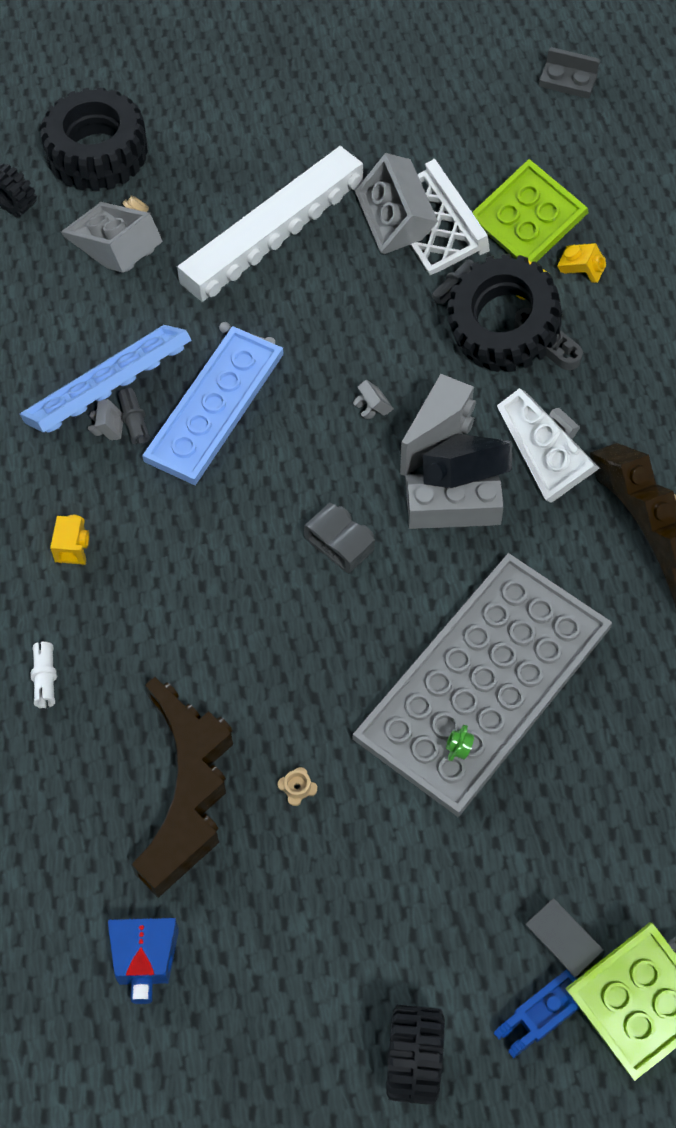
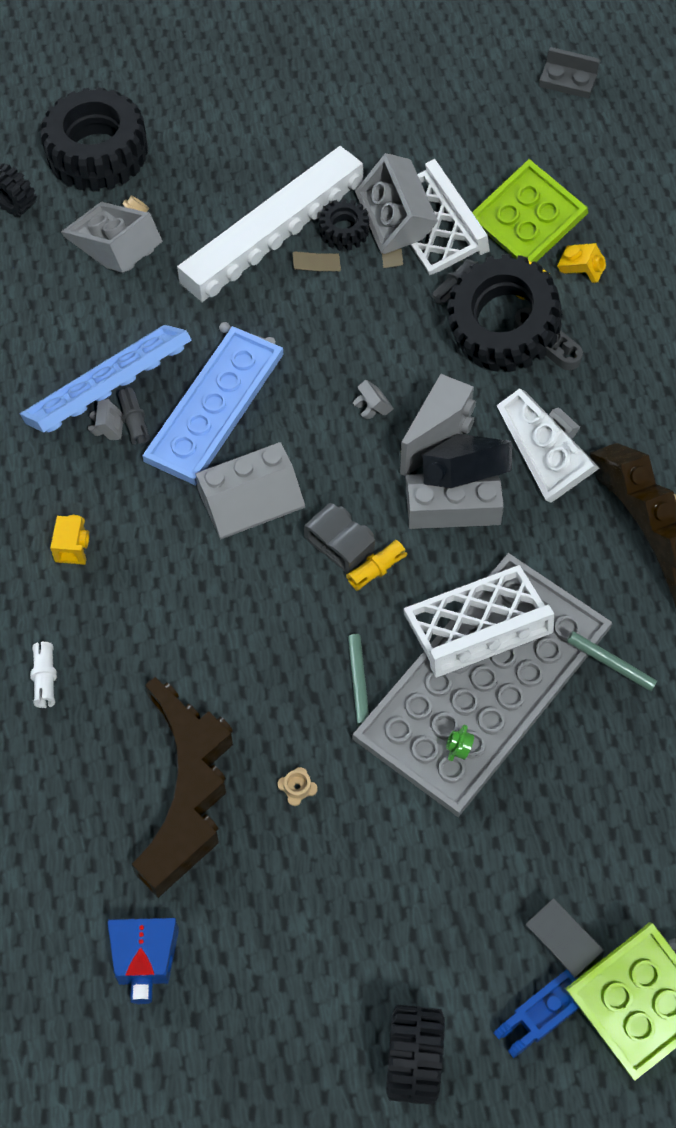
(250, 490): none -> light grey slope
(331, 262): none -> dark tan sticker
(344, 212): none -> black tyre
(358, 678): none -> sand green bar
(376, 565): none -> yellow pin
(489, 637): none -> white fence
(611, 661): none -> sand green bar

